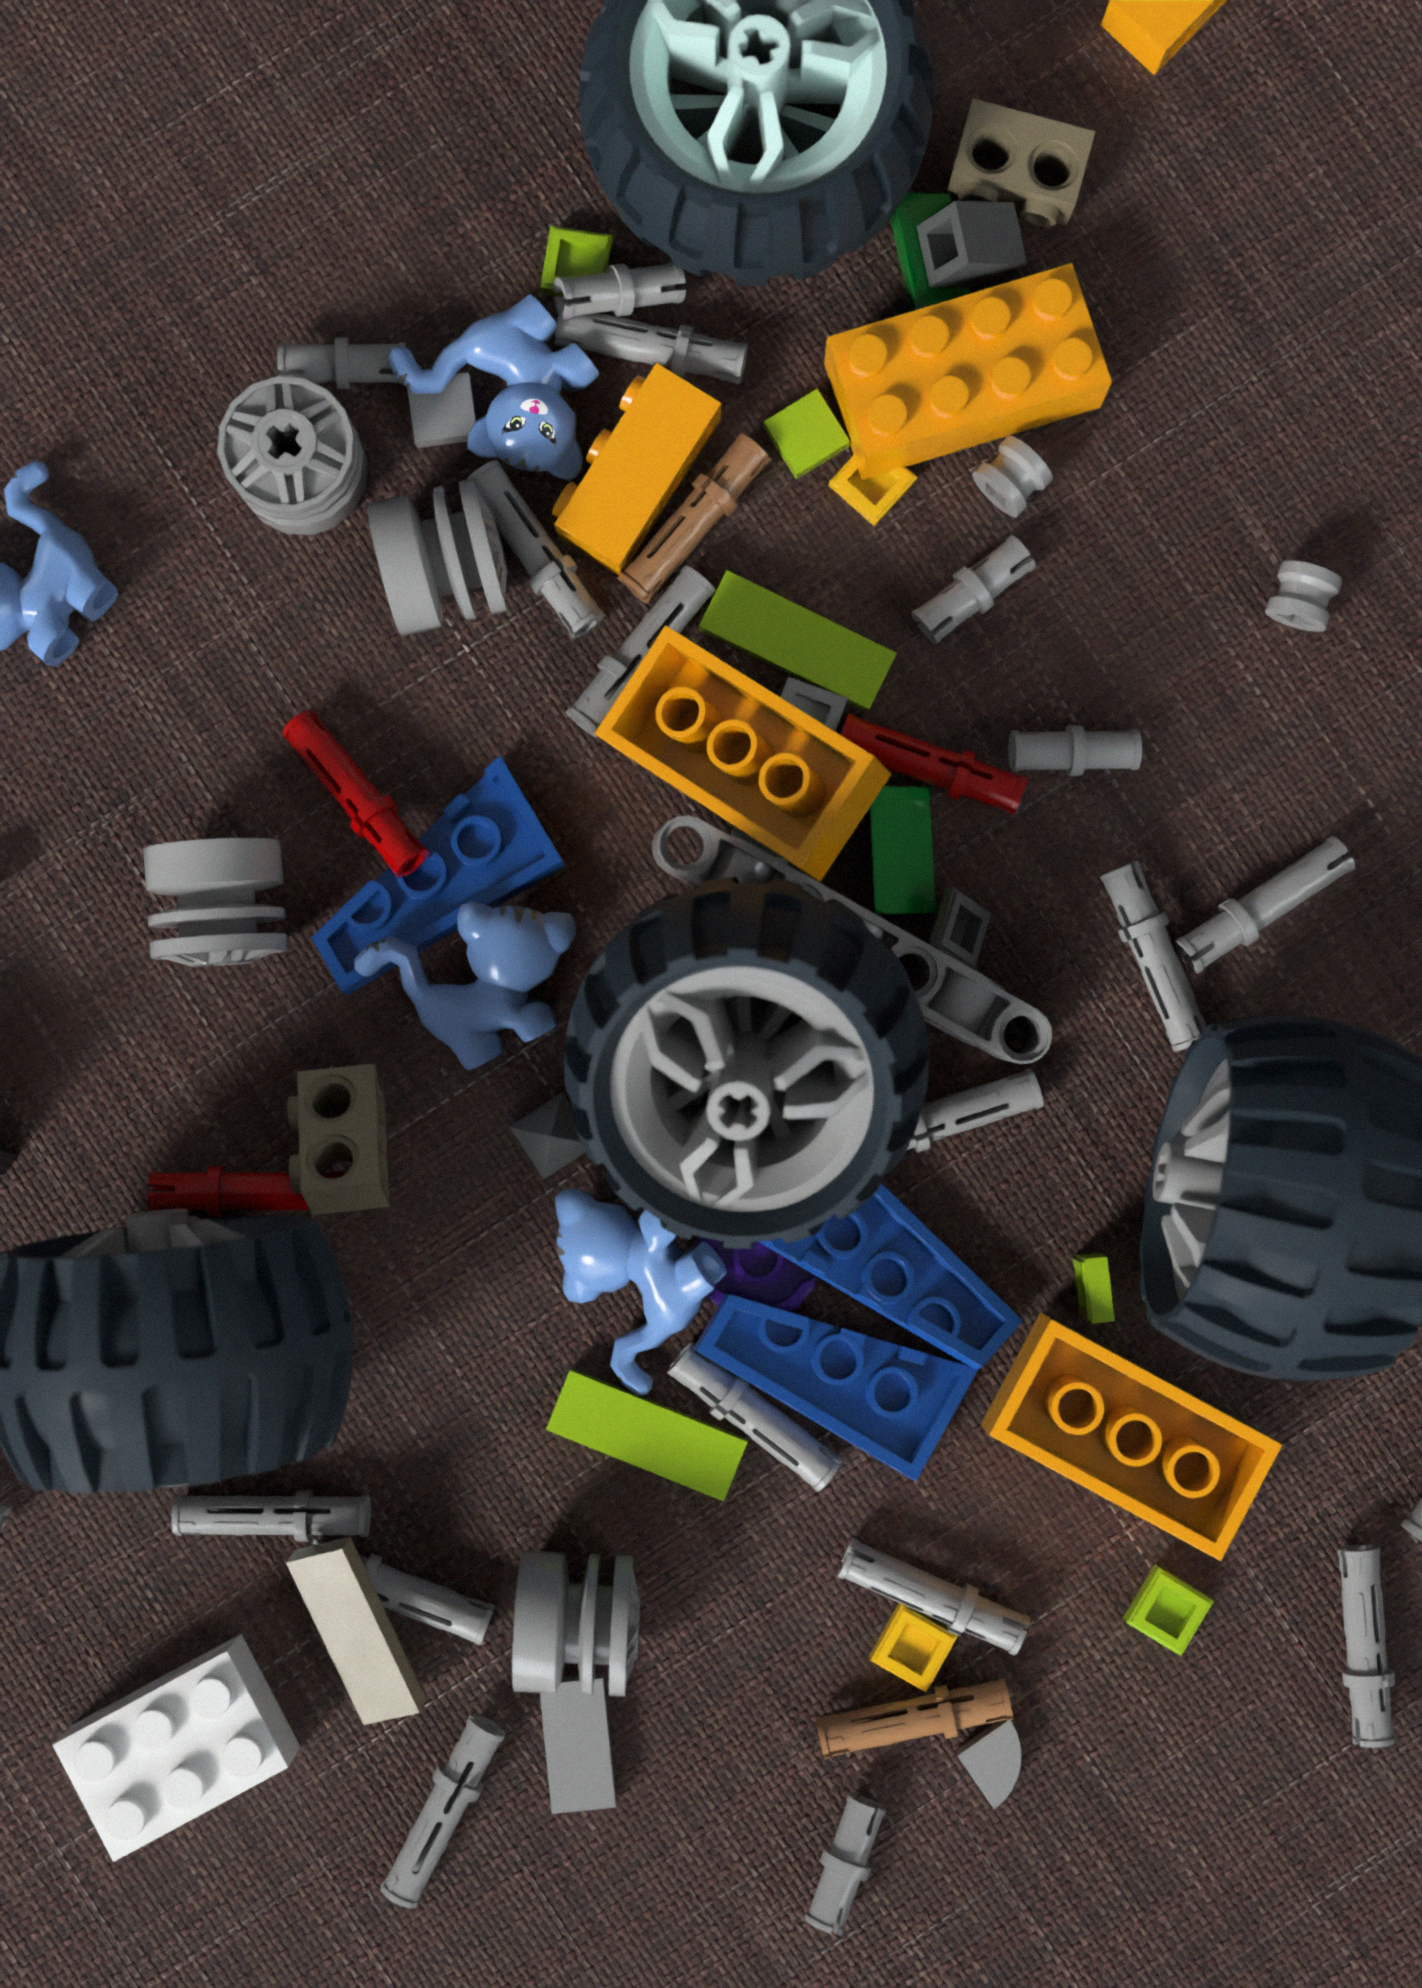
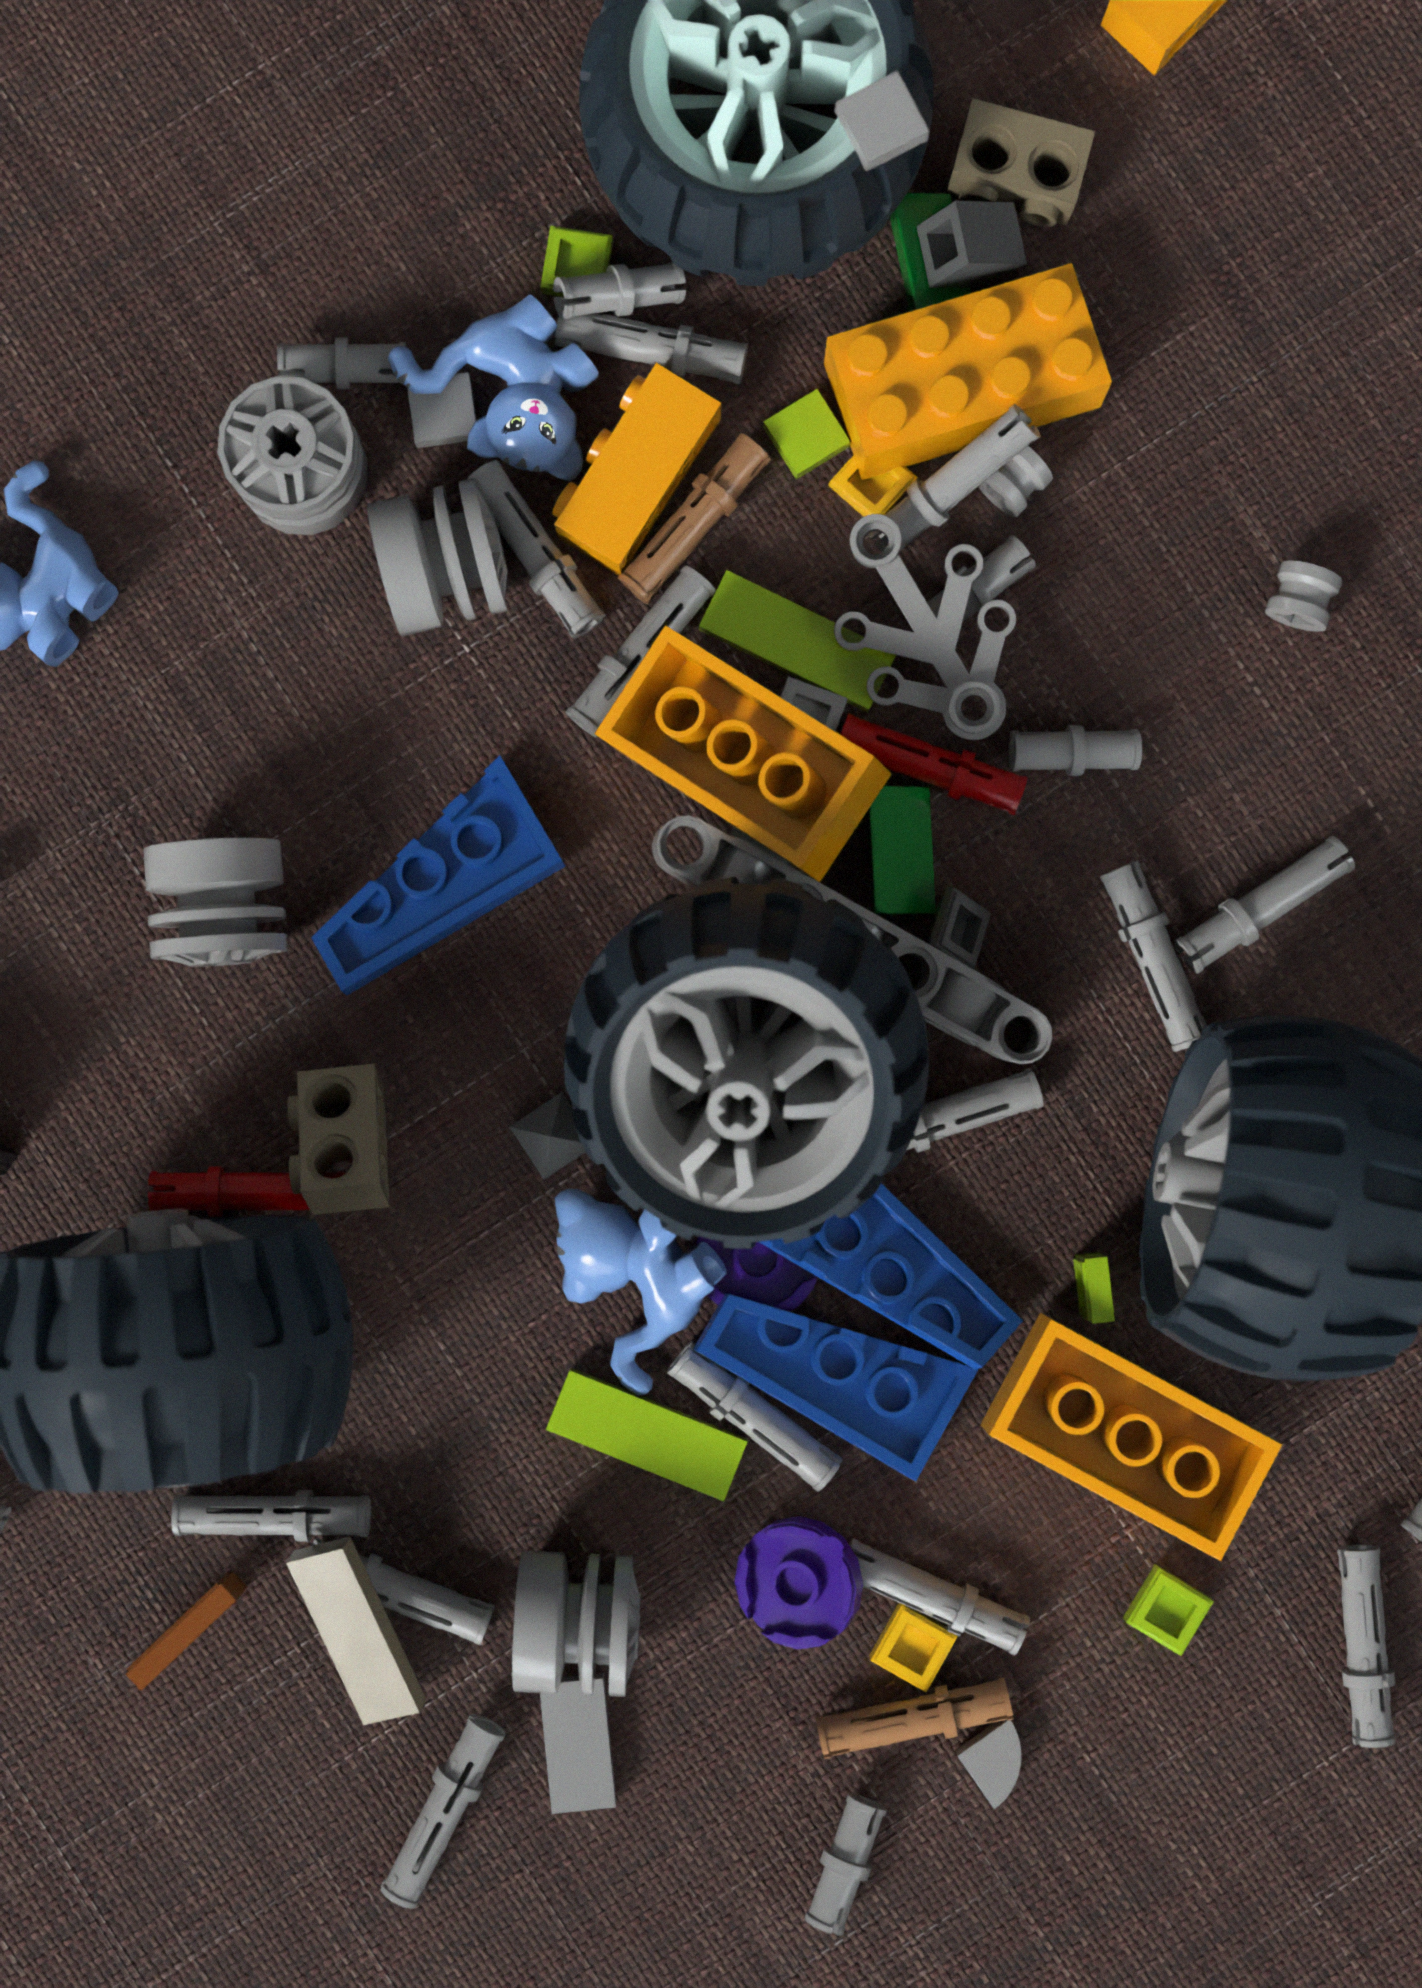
(177, 1747): white brick -> none
(185, 1630): none -> dark orange tile
(371, 813): red pin -> none
(510, 955): medium blue animal -> none
(799, 1582): none -> dark purple tile
(881, 121): none -> light grey tile
(931, 638): none -> light grey plant
(932, 499): none -> light grey pin

